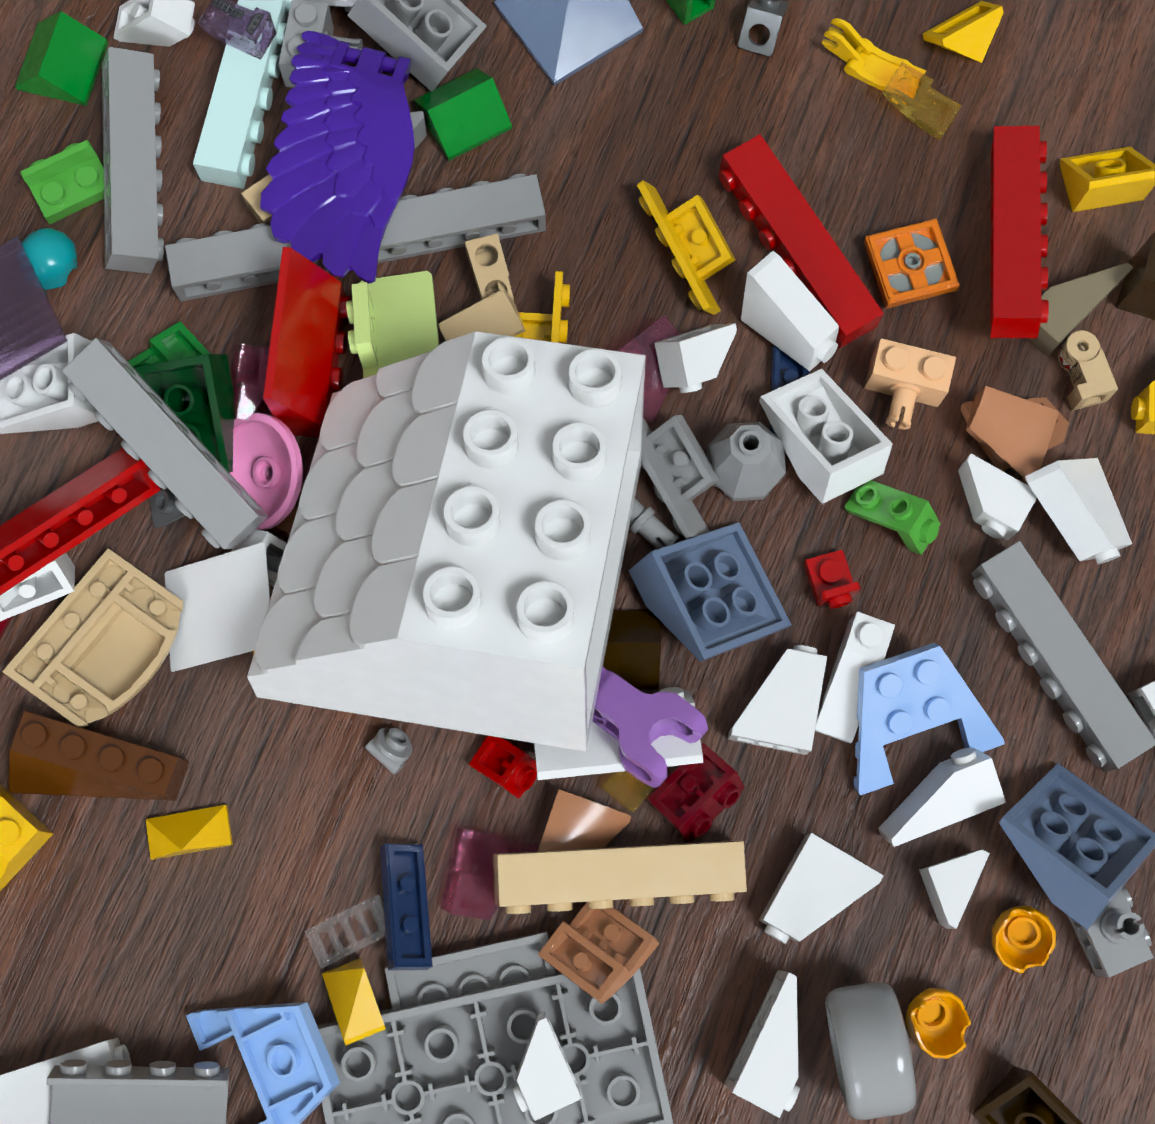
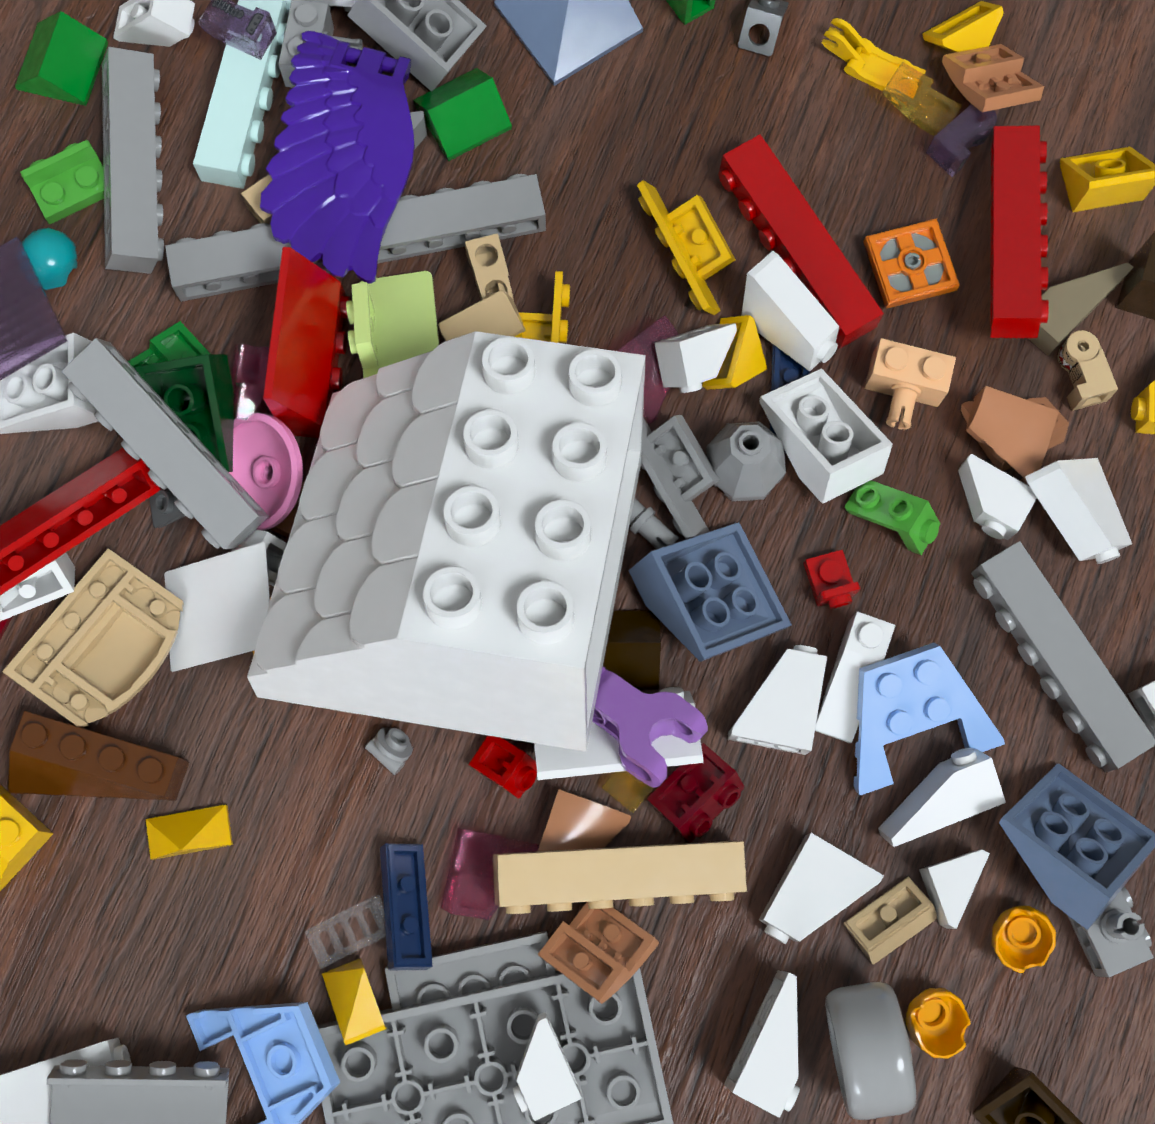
(743, 358): none -> yellow slope
(891, 920): none -> tan slope
(952, 143): none -> clear purple leg
(991, 77): none -> nougat slope

